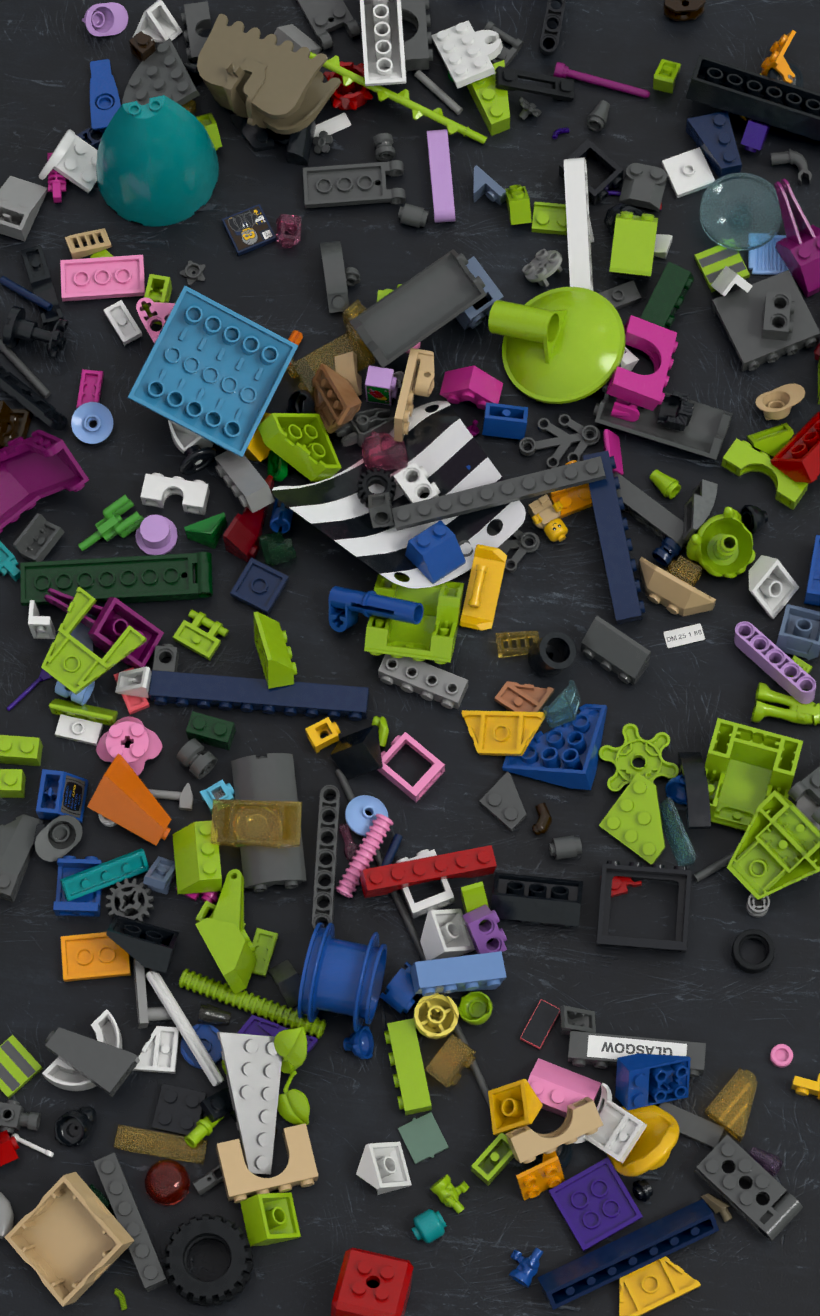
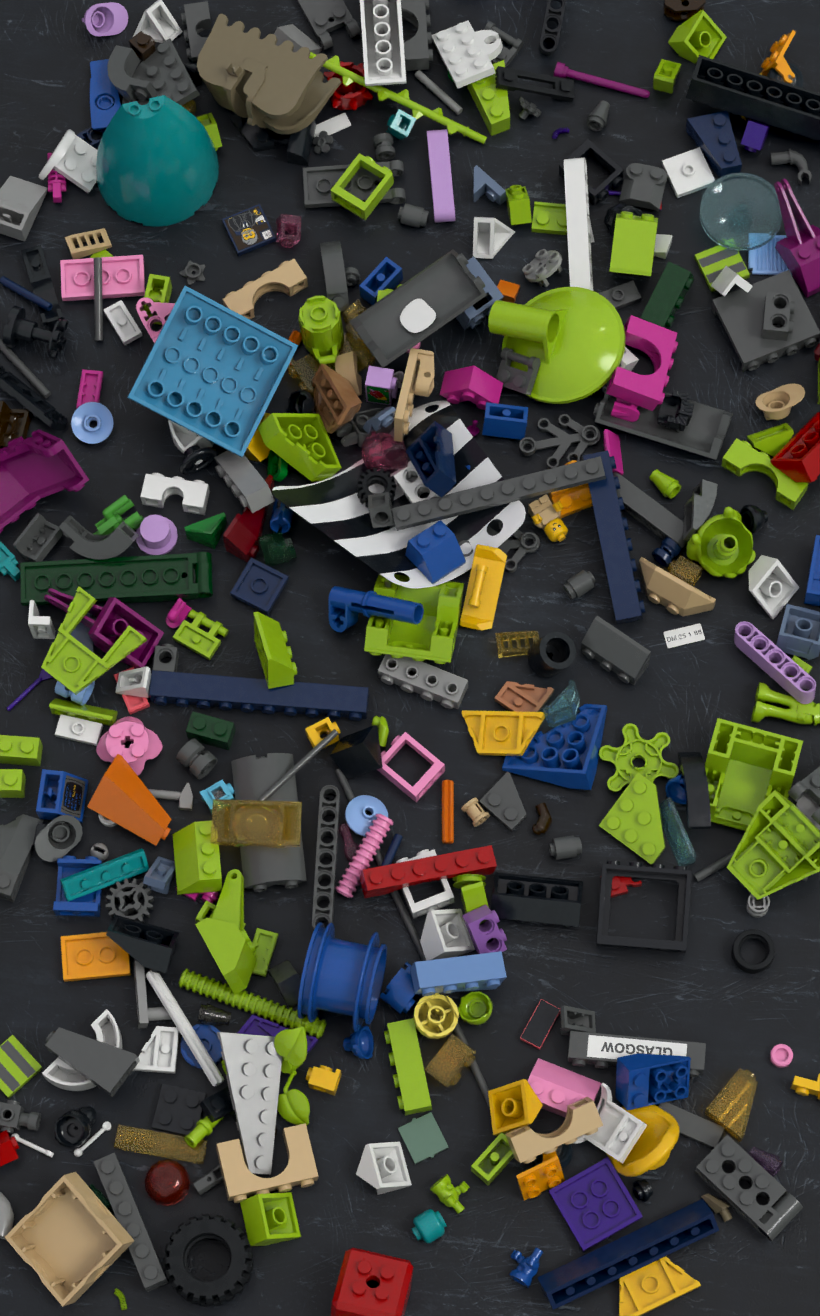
(98, 300): none -> dark grey bar
(98, 546): none -> dark grey arch
(99, 855): none -> light grey hinge
(105, 1127): none -> white hinge
(120, 70): none -> dark grey arch
(177, 614): none -> dark pink piece
(286, 279): none -> tan arch
(299, 765): none -> dark grey axle
(321, 328): none -> lime container
(323, 1079): none -> yellow brick
(354, 204): none -> lime window
(381, 419): none -> sand blue slope
(384, 276): none -> blue brick
(400, 124): none -> teal brick
(417, 316): none -> white sticker
(434, 459): none -> dark blue wedge
(447, 811): none -> orange axle
(467, 879): none -> lime piece
(475, 812): none -> tan bush
(489, 237): none -> white slope
(509, 290): none -> orange slope
(516, 378): none -> dark grey plate
(579, 584): none -> dark grey brick
(697, 37): none -> lime slope

